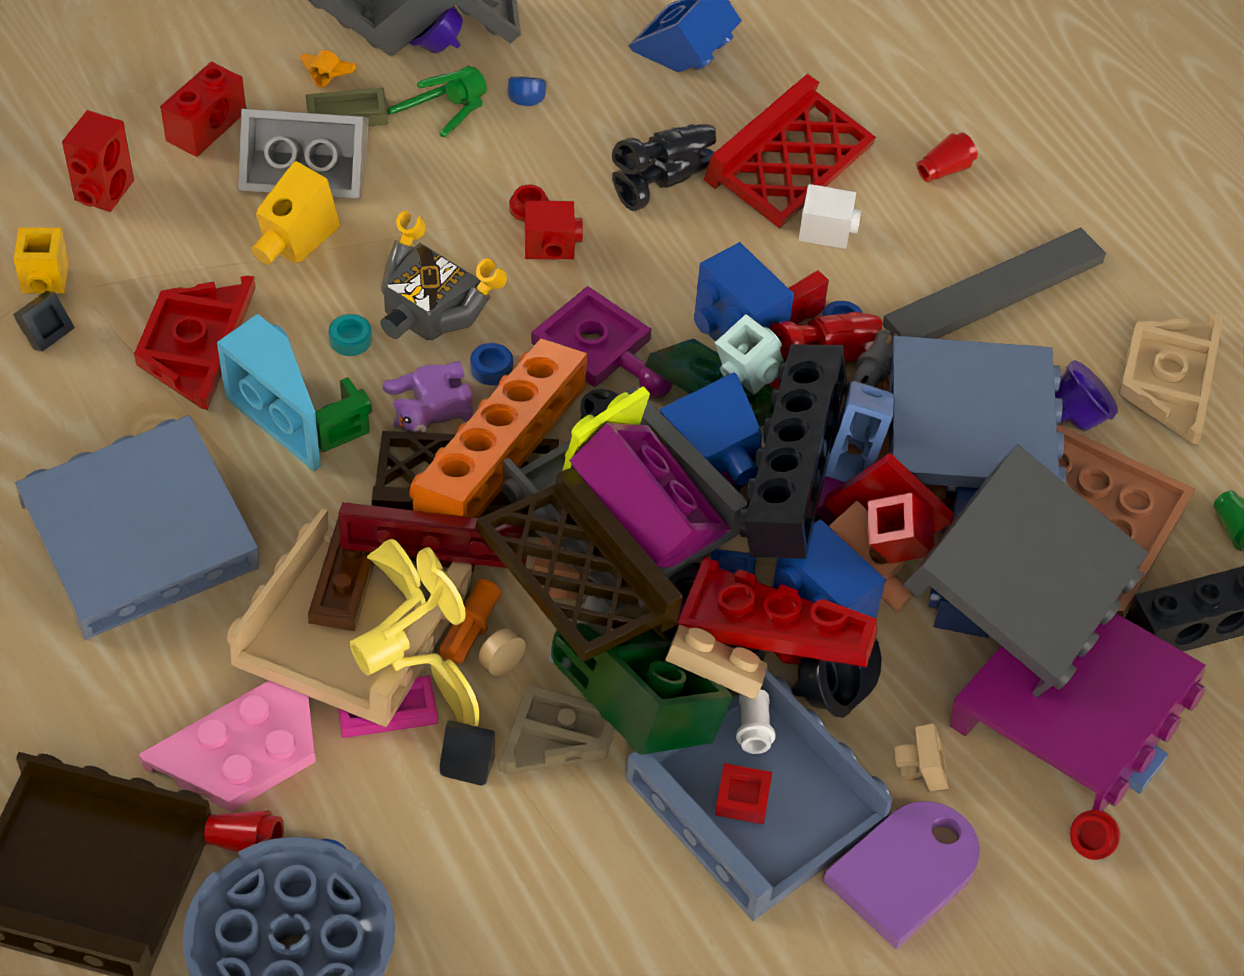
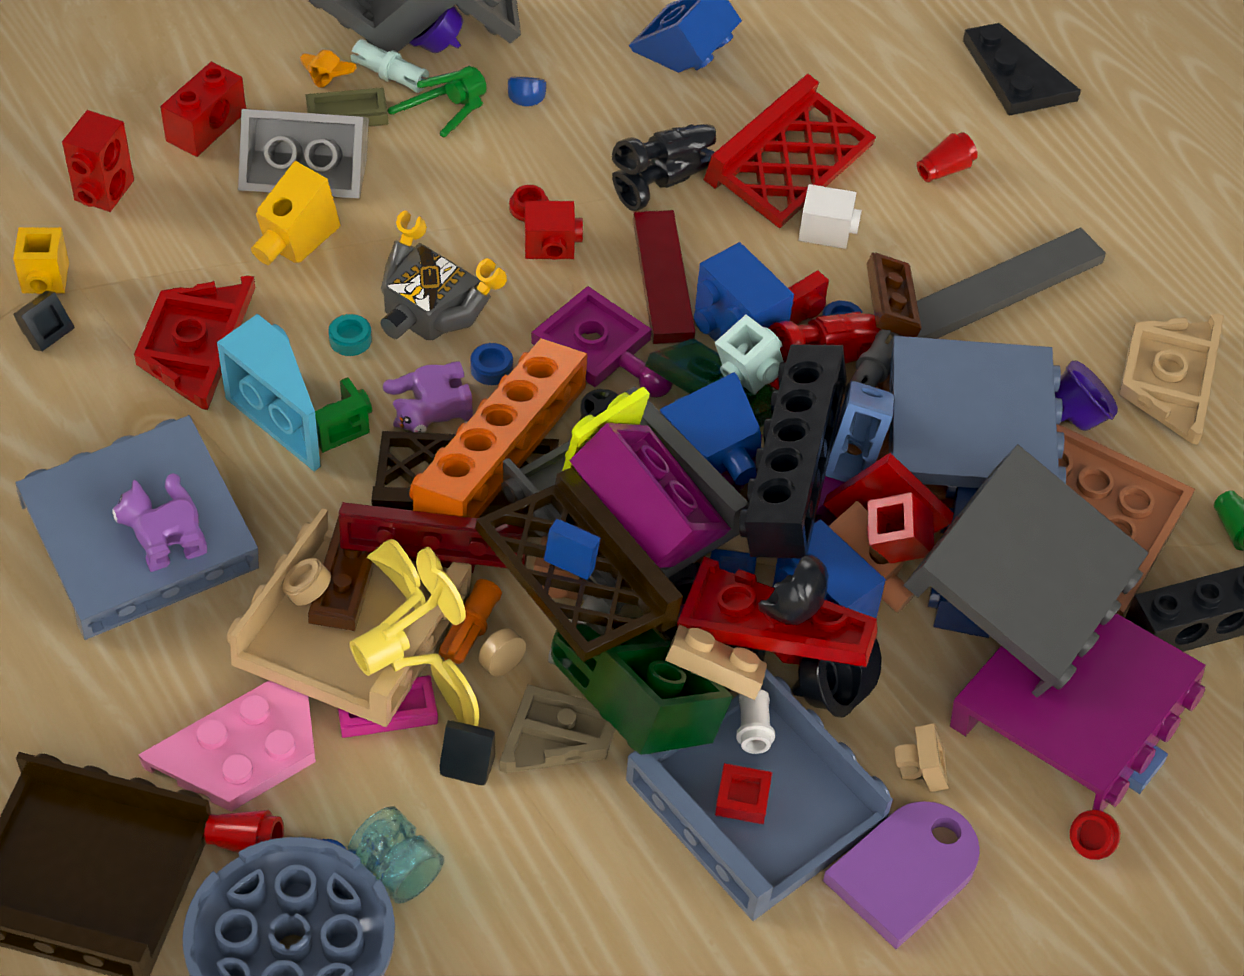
(161, 527): none -> medium lavender animal
(306, 581): none -> tan tile
(388, 65): none -> light aqua pin
(396, 855): none -> clear light blue wheel
(572, 549): none -> blue tile
(663, 277): none -> dark red tile
(799, 594): none -> black hair
(893, 295): none -> reddish brown tile
(1016, 72): none -> black wing

